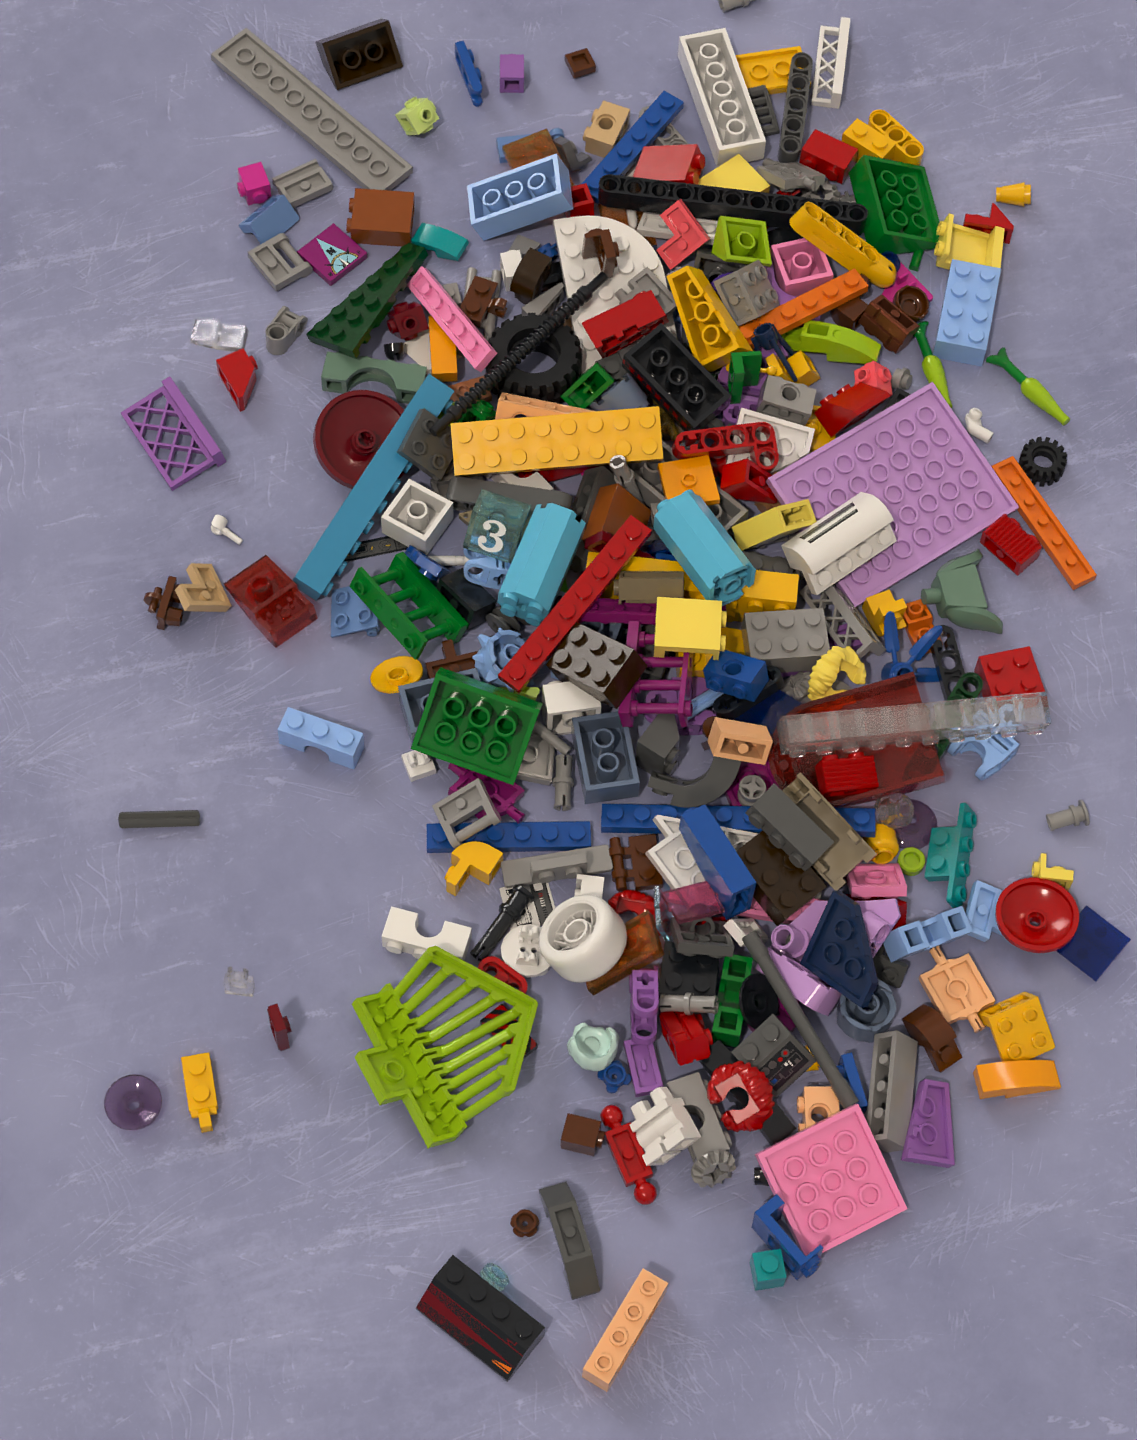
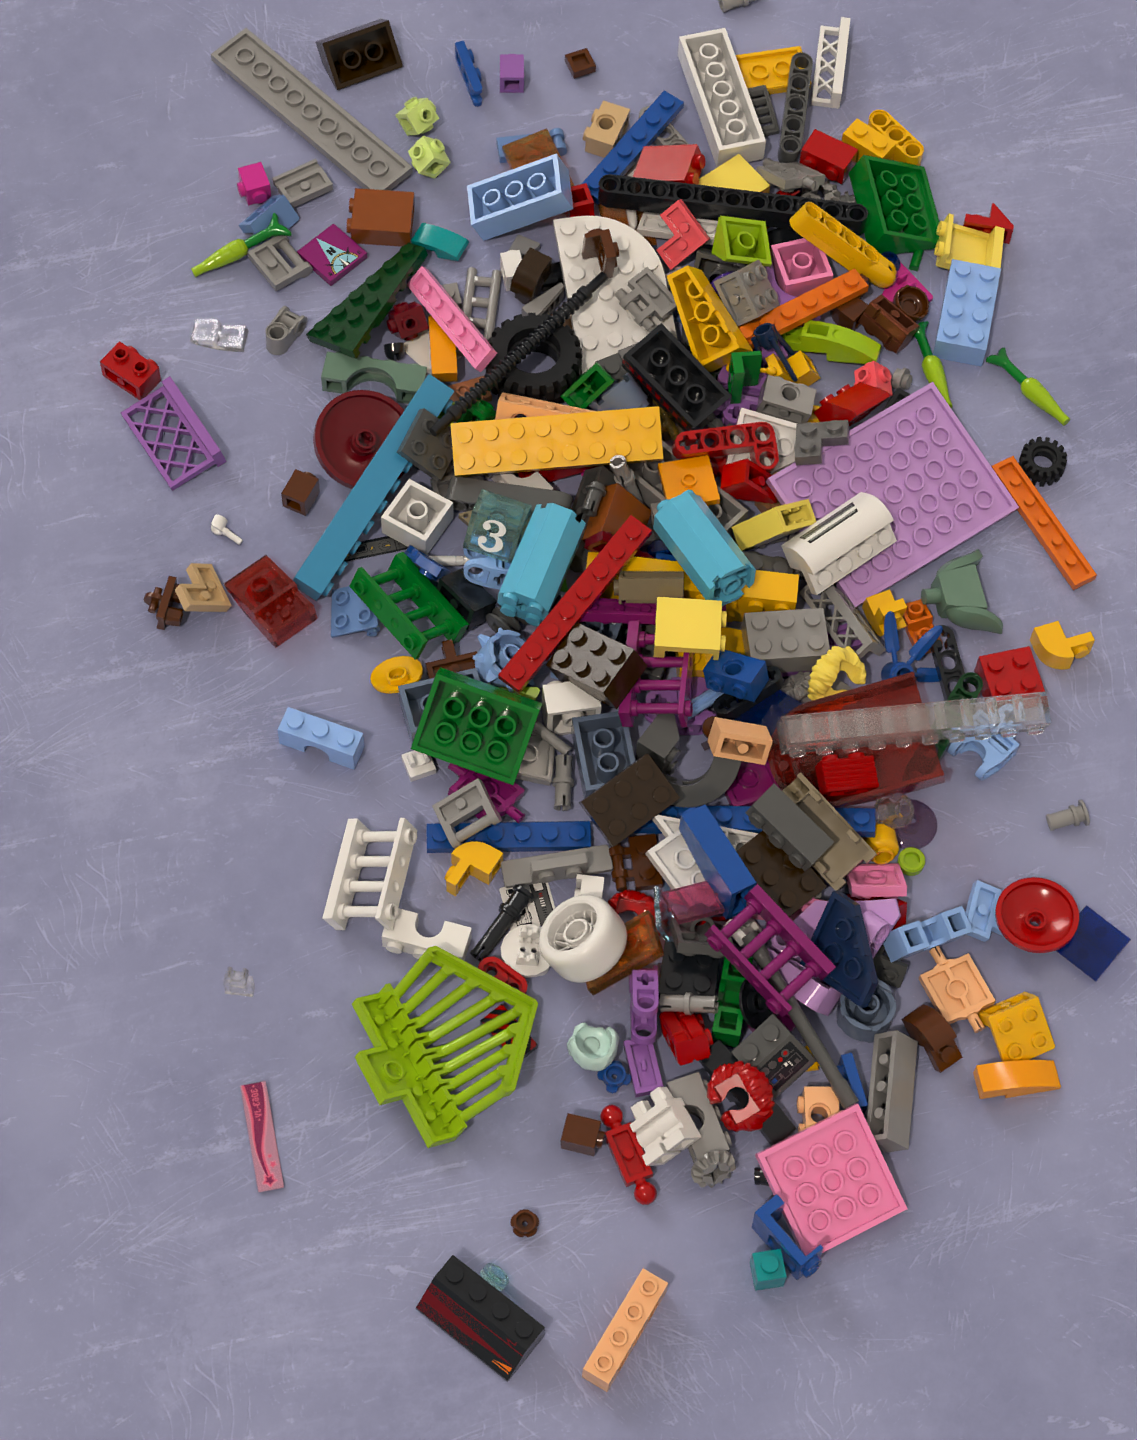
(128, 1090): clear purple dish -> none
(130, 370): none -> red brick
(147, 819): dark grey axle -> none
(200, 1089): yellow hinge -> none
(238, 376): red slope -> none
(239, 248): none -> lime piece
(262, 1136): none -> clear pink sticker
(279, 1026): dark red plate -> none
(300, 492): none -> reddish brown brick
(348, 867): none -> white fence
(429, 156): none -> yellowish green brick
(481, 300): reddish brown plate -> none
(549, 250): blue plate -> none
(569, 156): flat silver bracket -> none
(571, 1240): dark grey slope -> none
(595, 492): none -> dark grey pin
(625, 323): red wedge -> none
(629, 800): none -> dark brown brick
(750, 784): light grey wheel -> none
(796, 945): none -> magenta fence
(813, 436): none -> flat silver plate
(930, 1126): medium lavender wing -> none
(950, 855): teal bracket -> none
(975, 426): white arm -> none
(1011, 544): red brick -> none
(1014, 194): yellow cone -> none
(1055, 874): light yellow bracket -> none
(1057, 650): none -> yellow brick

